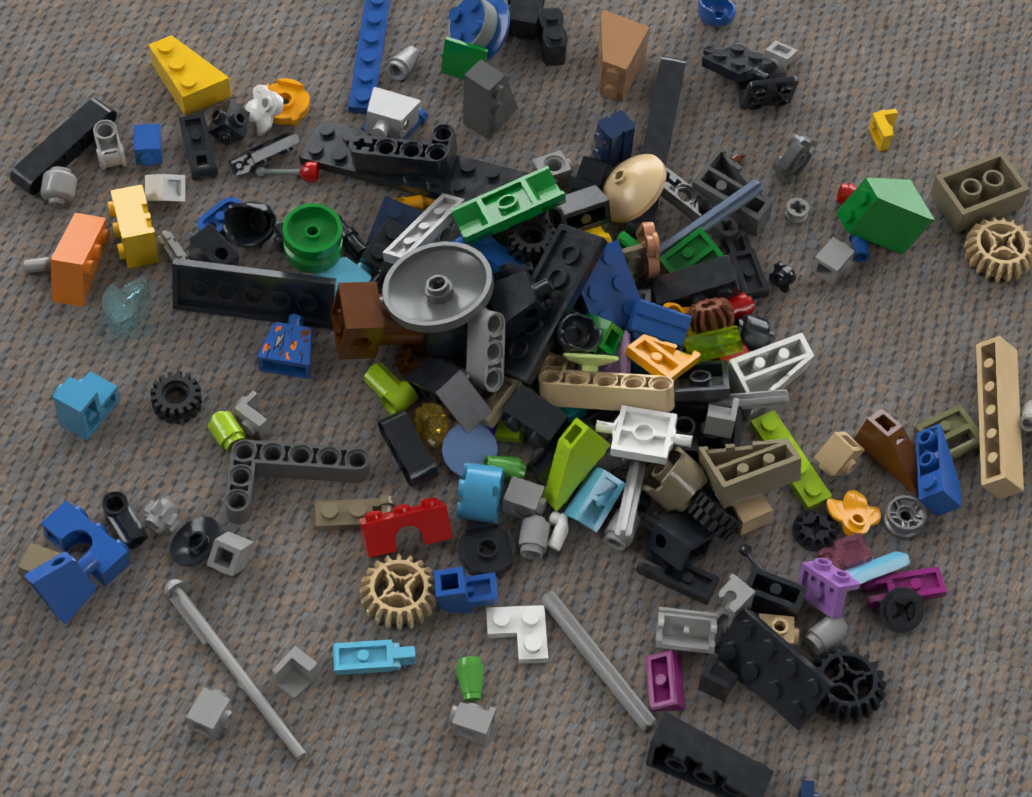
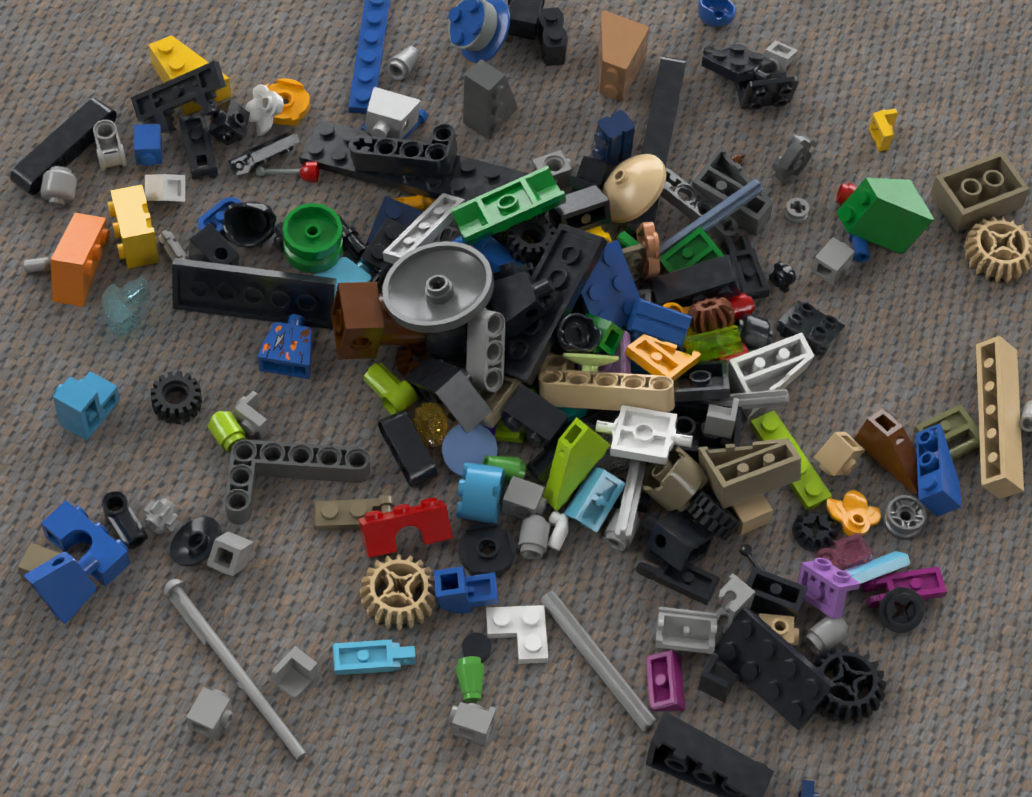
(193, 86): none -> black hinge
(460, 57): green piece -> none
(477, 645): none -> black tile
(812, 323): none -> black hinge

